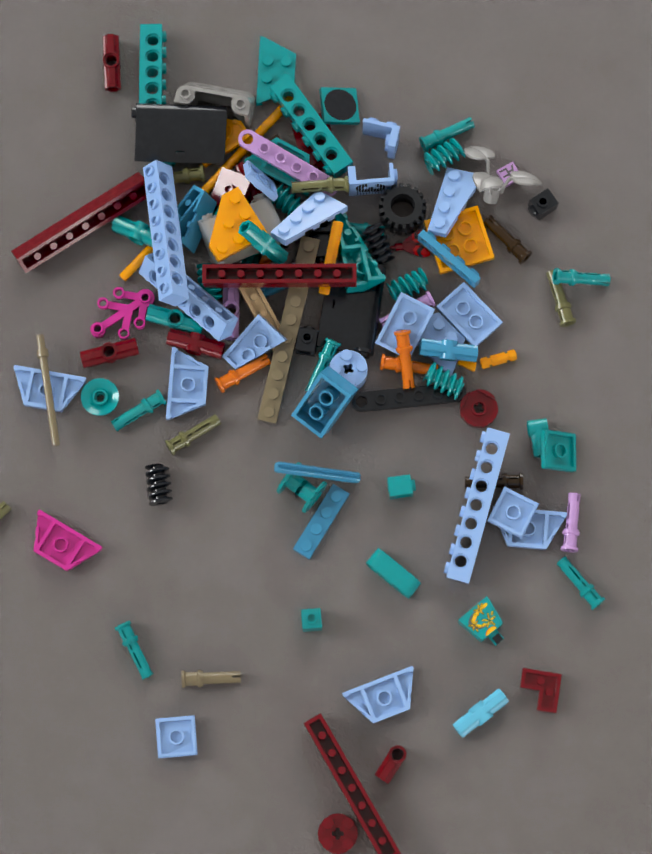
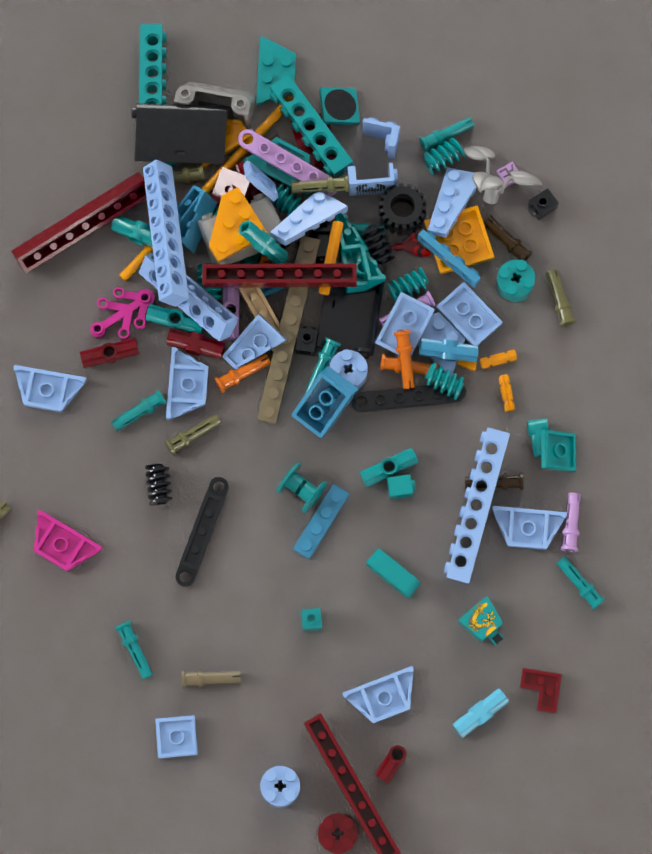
(42, 354): dark tan bar -> none
(97, 388): teal dish -> none
(111, 72): dark red piece -> none
(202, 531): none -> black plate
(288, 778): none -> light blue brick
(317, 472): dark azure axle -> none
(377, 472): none -> teal piece
(480, 419): dark red plate -> none
(506, 392): none -> light orange axle
(512, 512): light blue plate -> none
(516, 270): none -> teal brick
(573, 277): teal pin -> none

